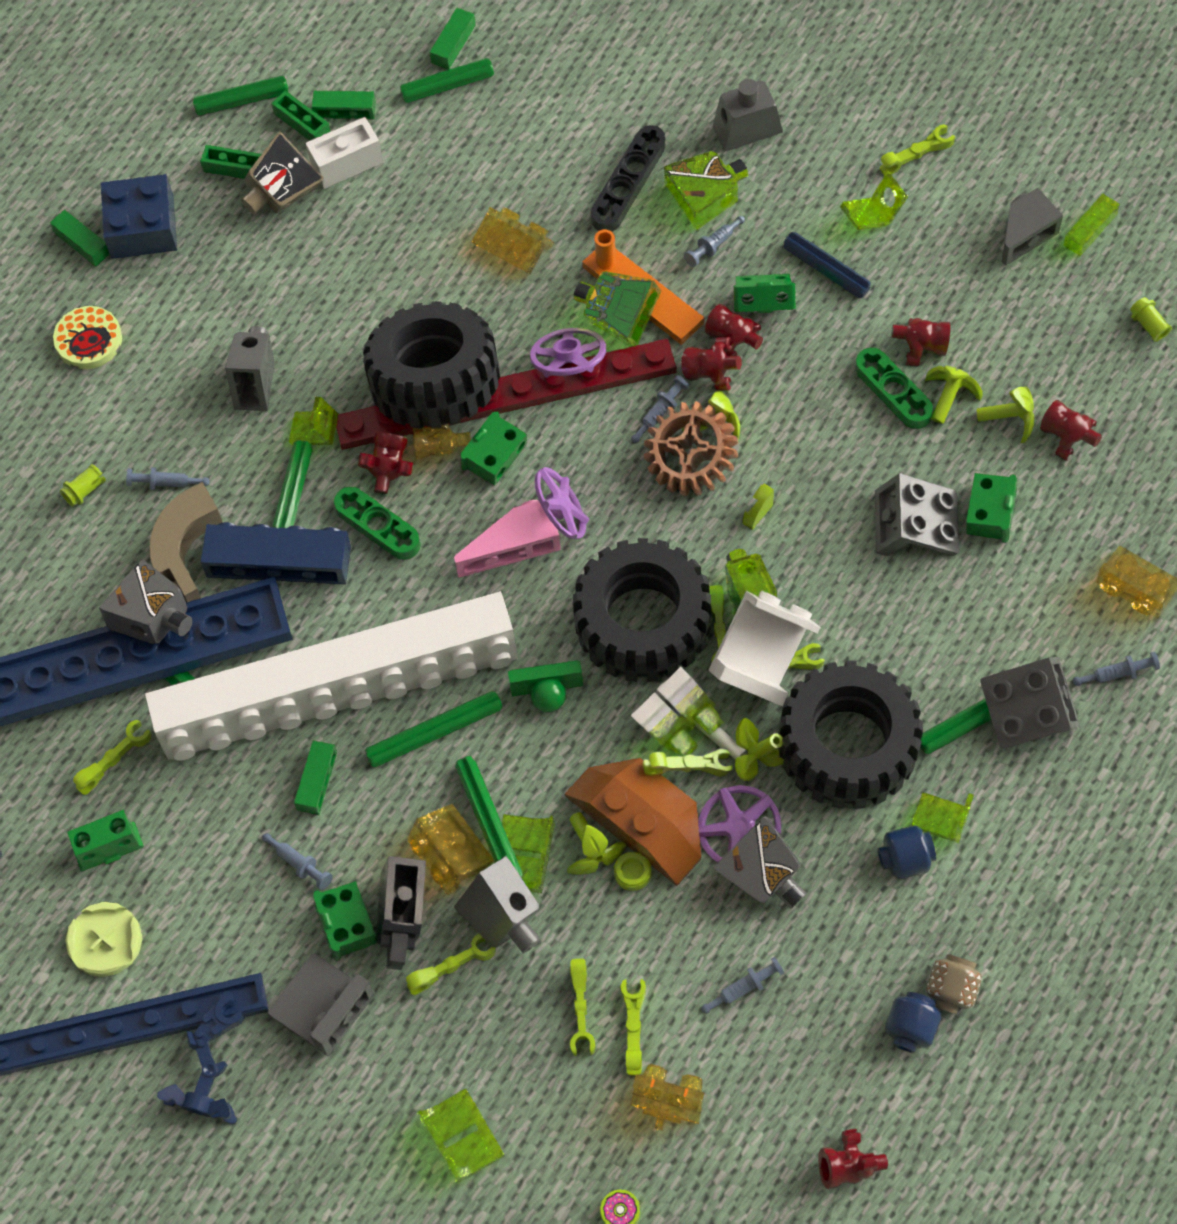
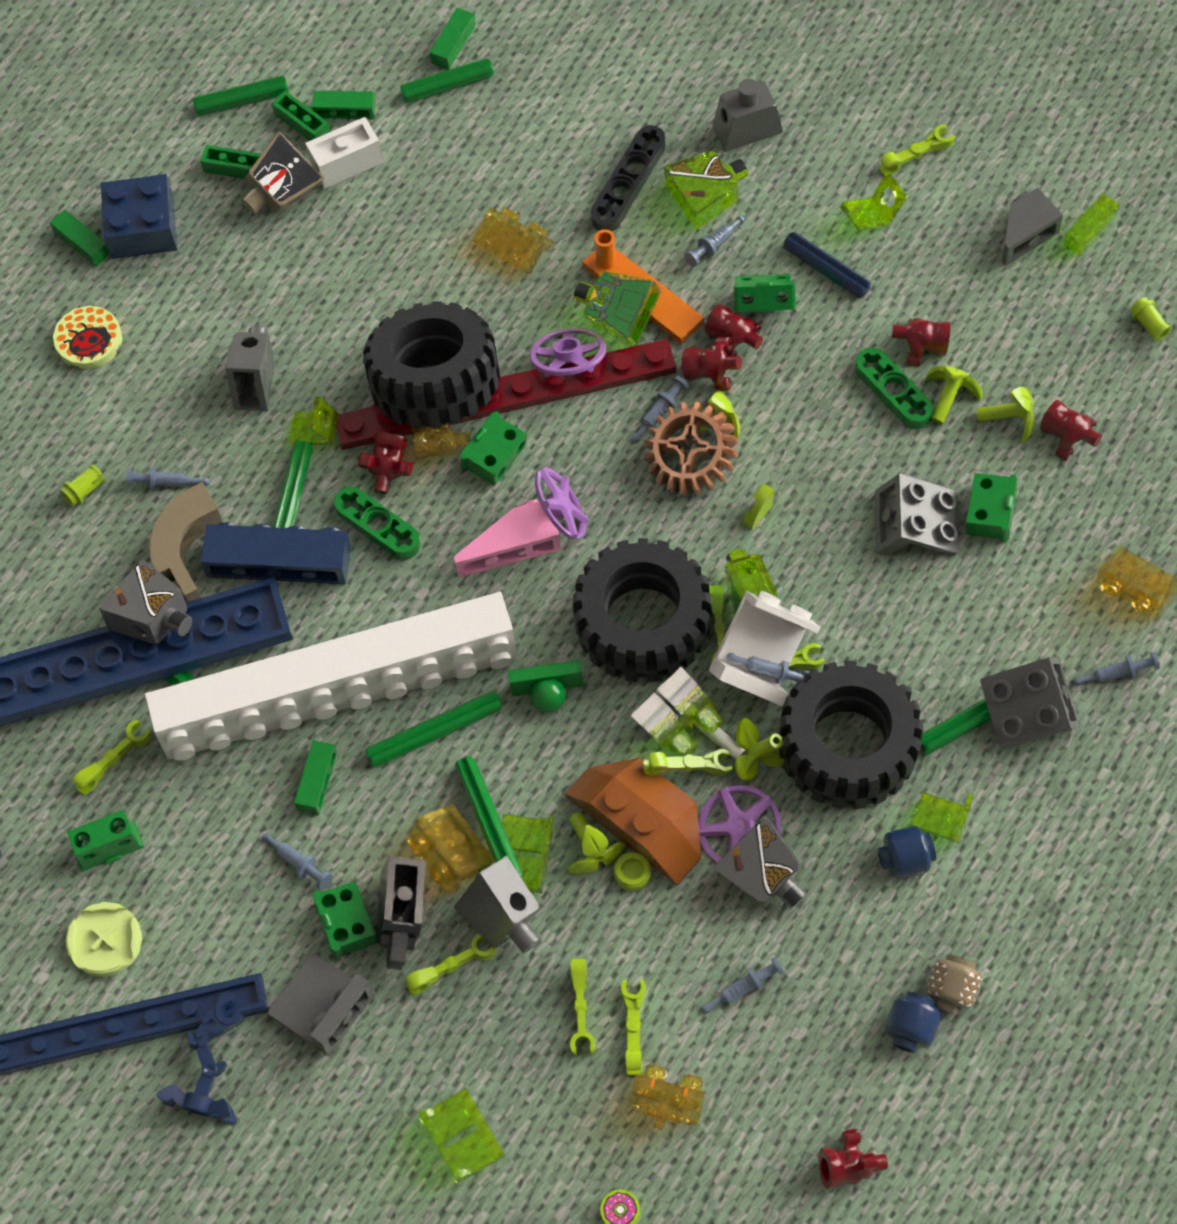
(768, 668): none -> sand blue piece

